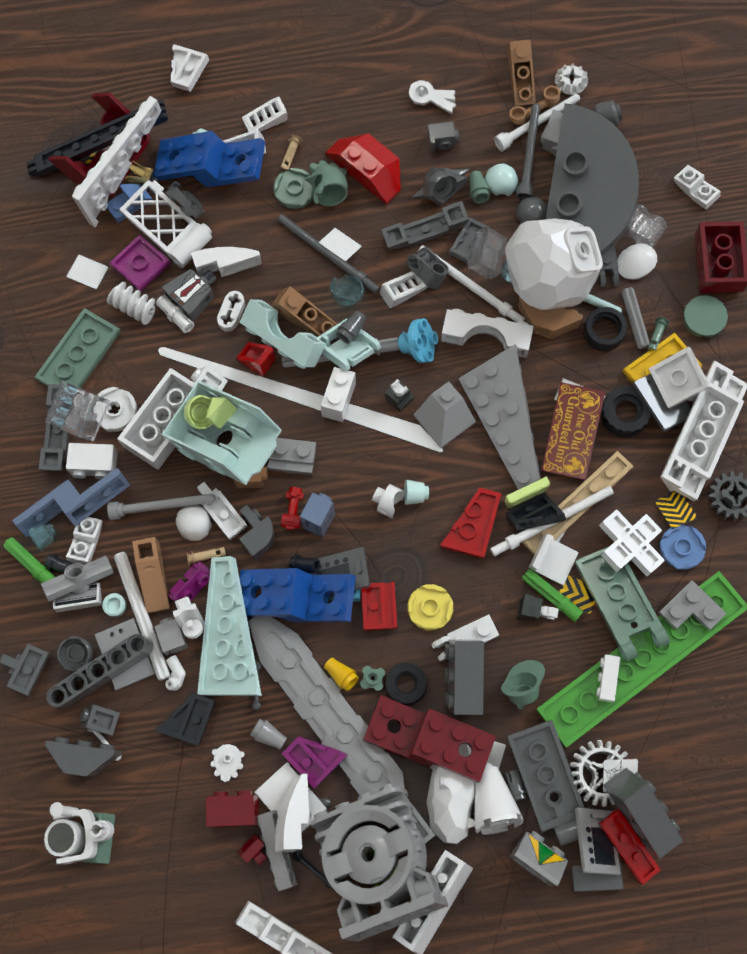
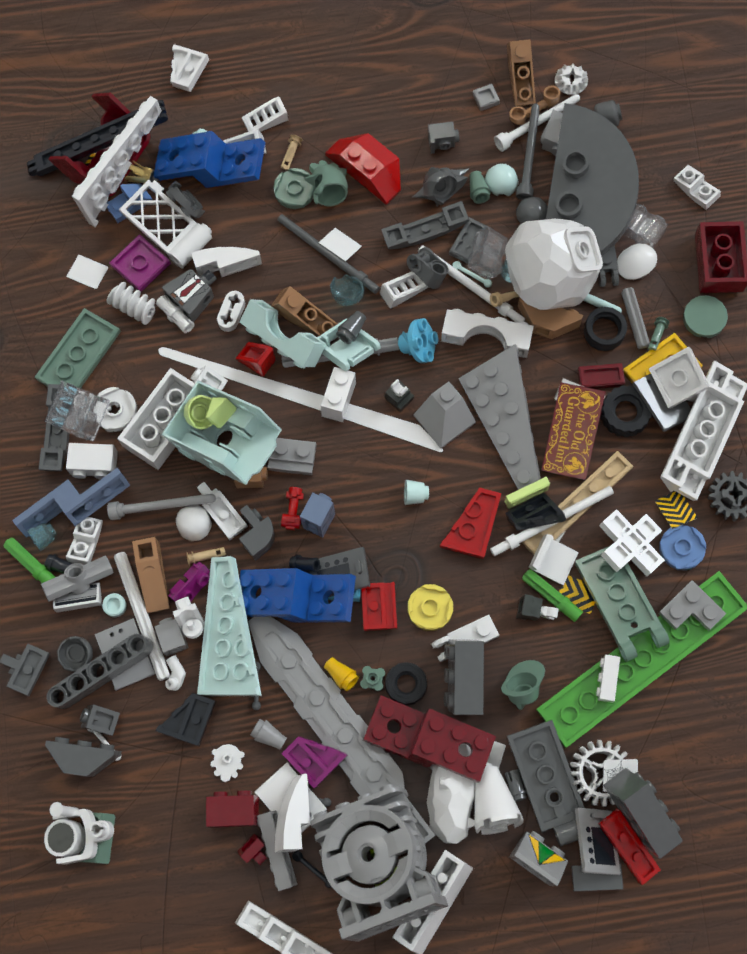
(387, 499): white piece -> none
(423, 93): white piece -> none
(486, 97): none -> light grey tile
(487, 283): none -> light aqua hinge
(497, 299): none -> tan piece
(601, 376): none -> dark red tile

